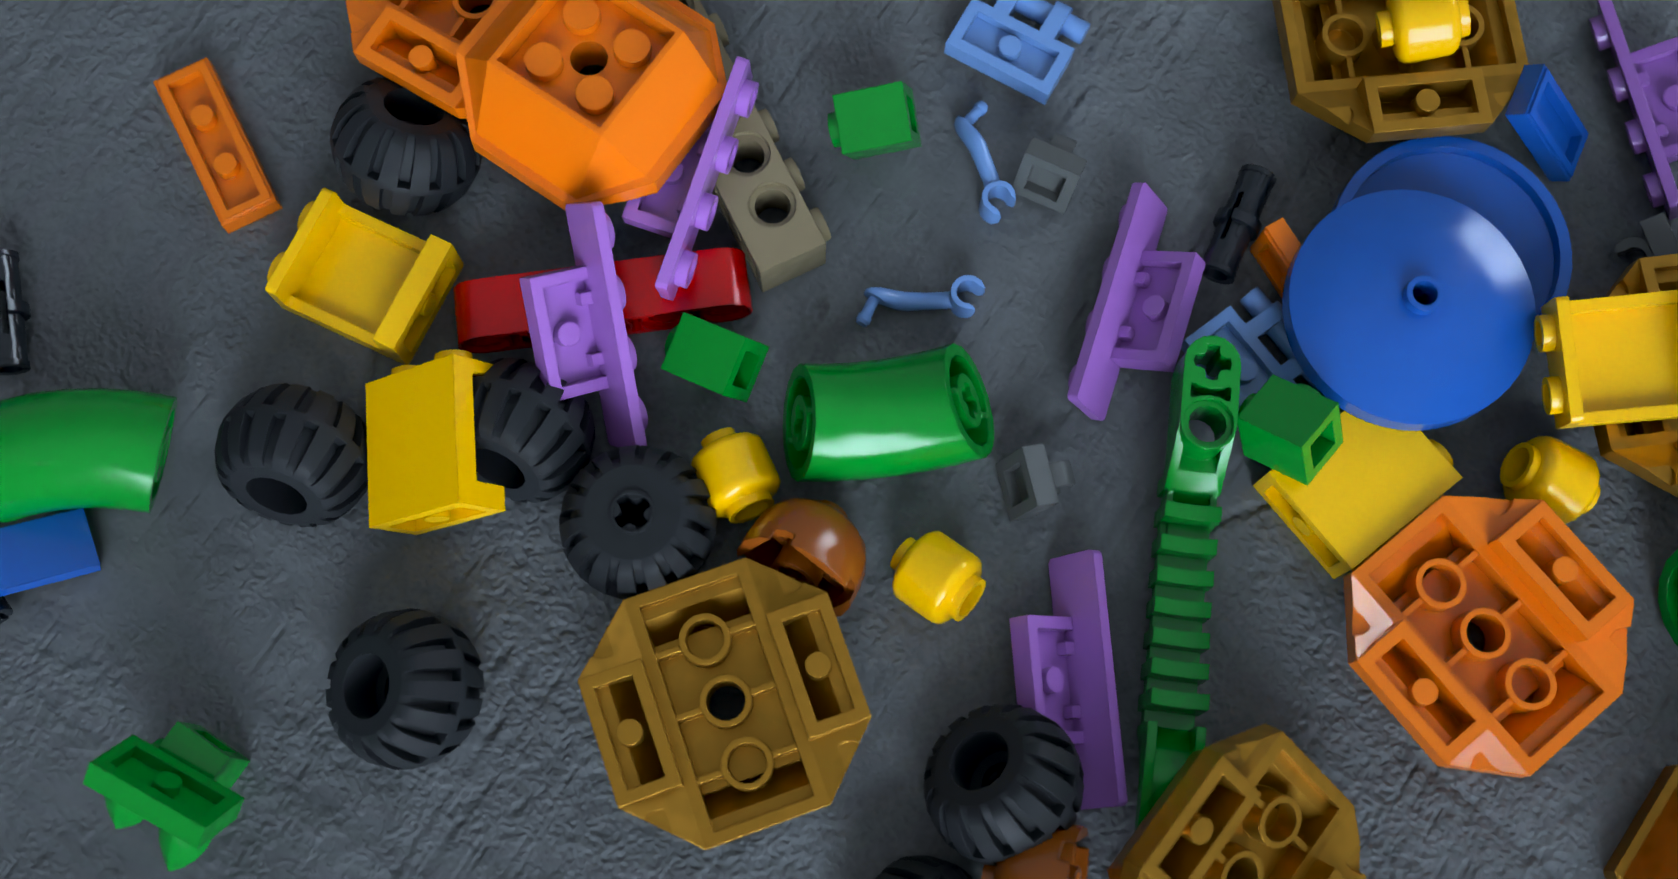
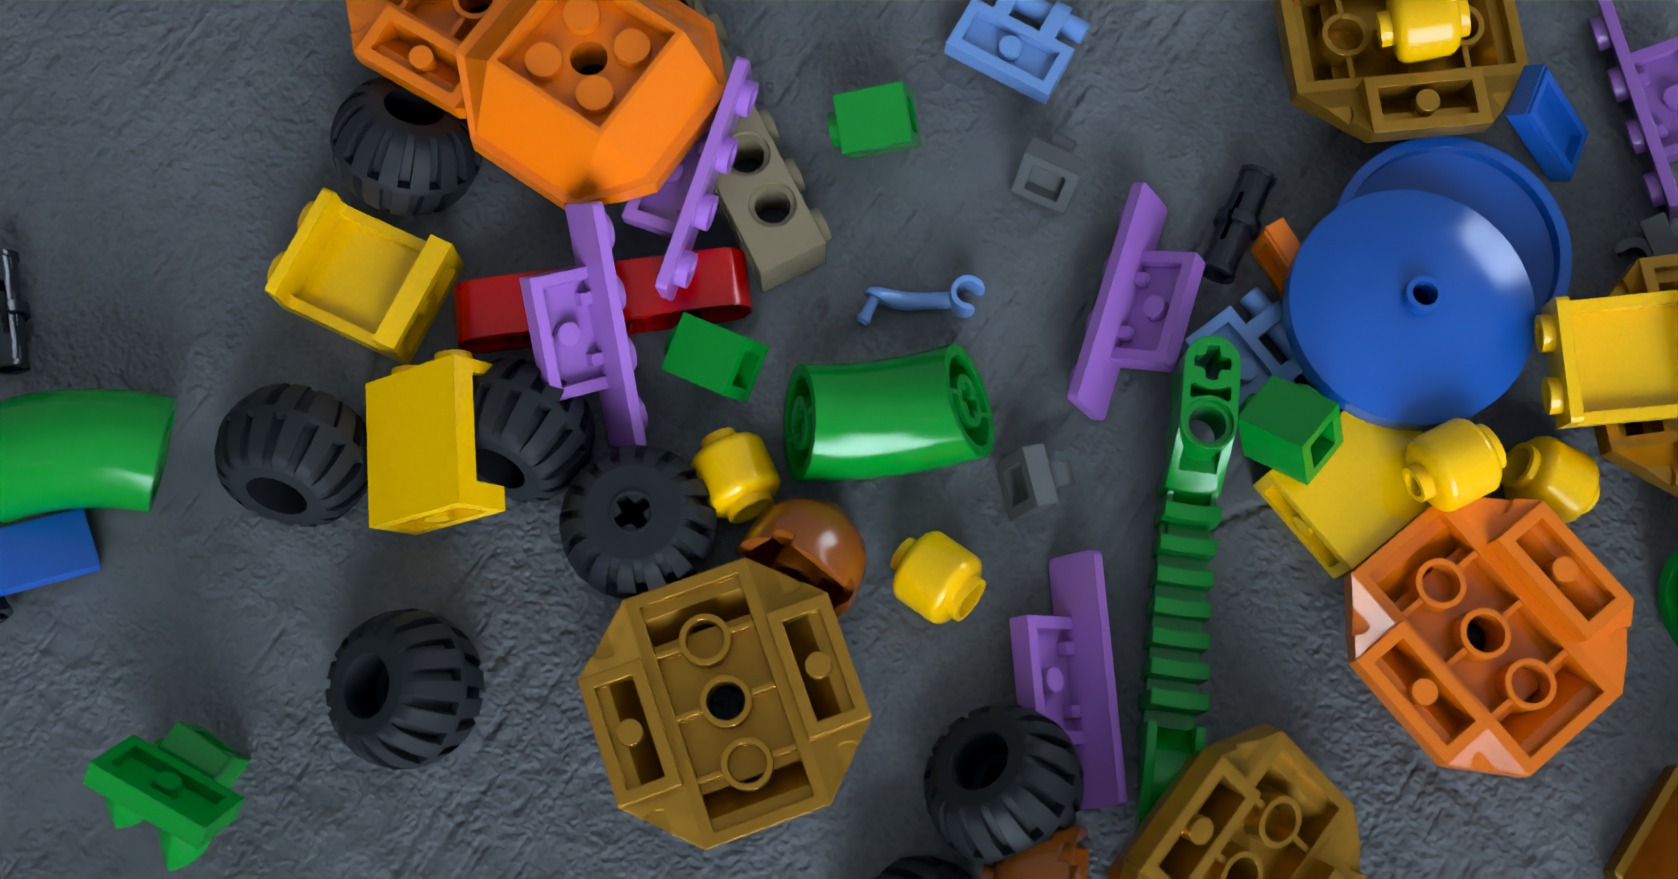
(217, 145): orange tile -> none
(981, 156): medium blue piece -> none
(1453, 464): none -> yellow head

